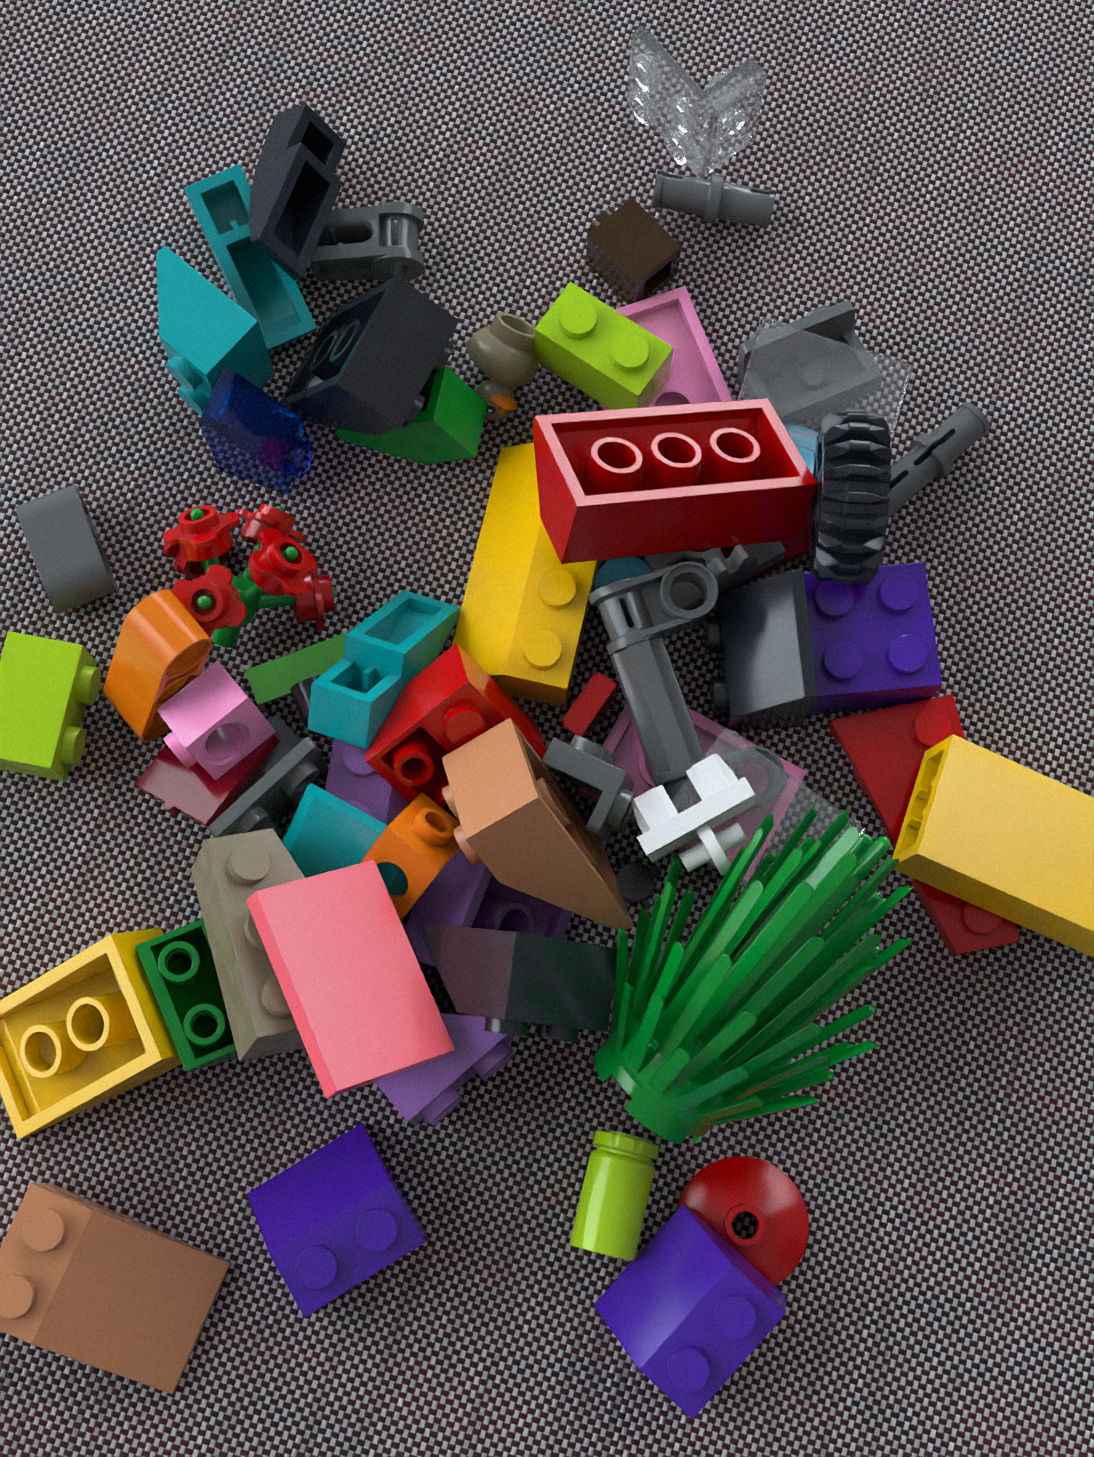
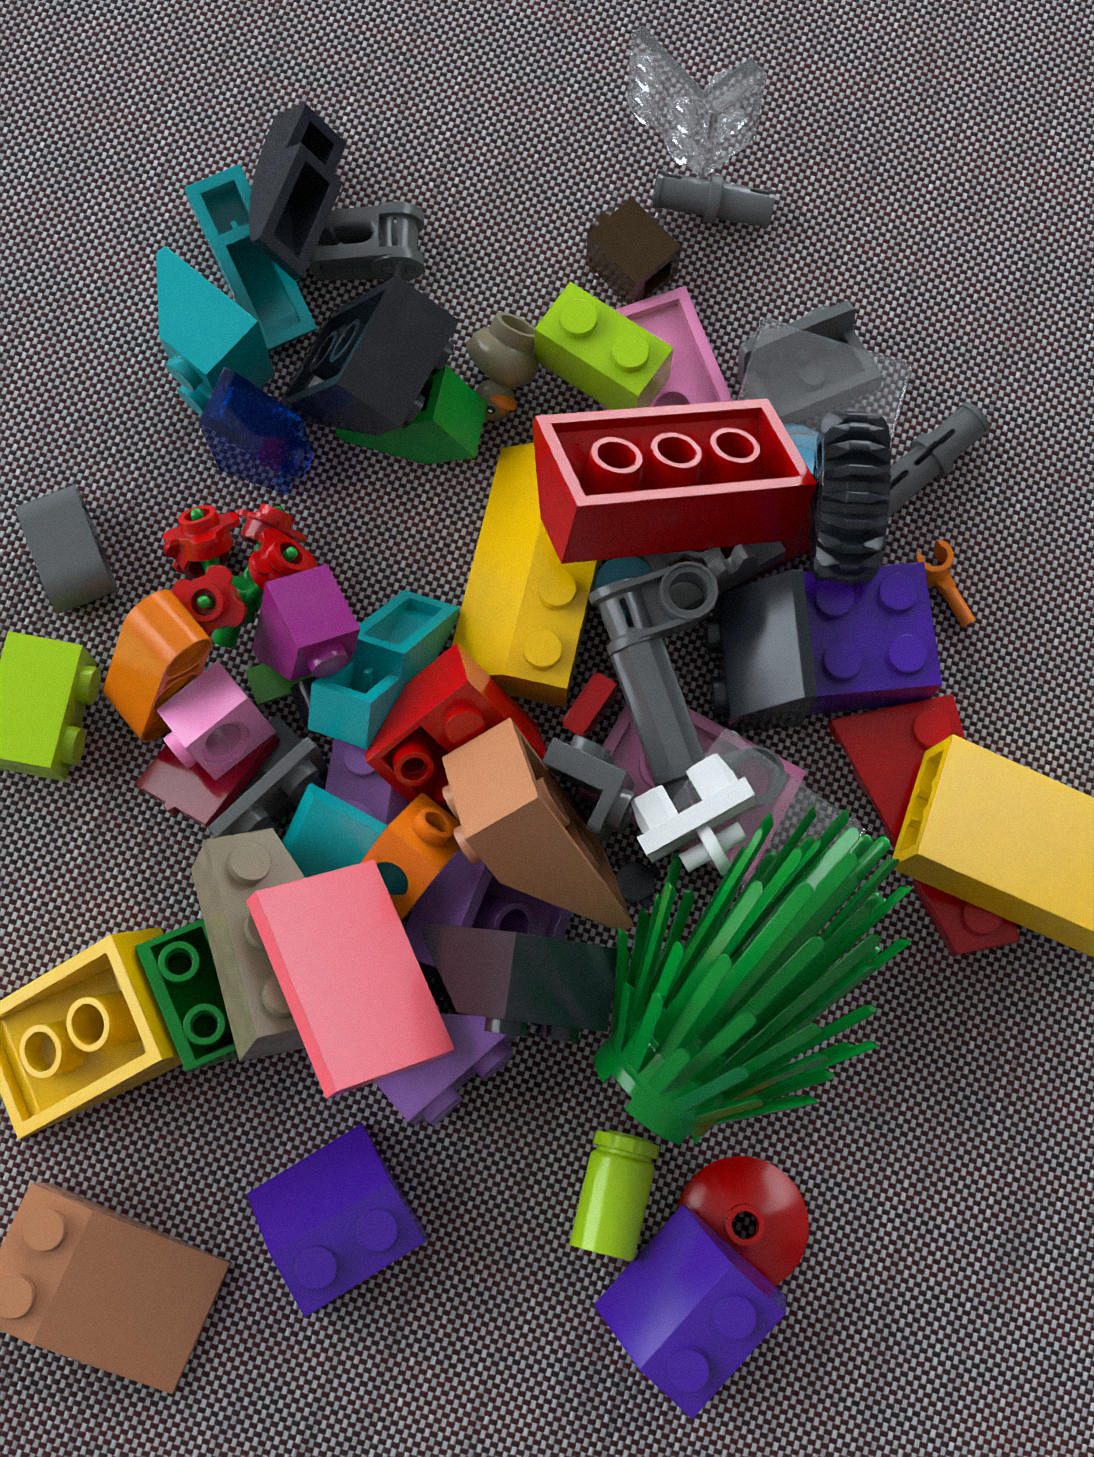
(305, 625): none -> magenta slope
(941, 579): none -> orange hand

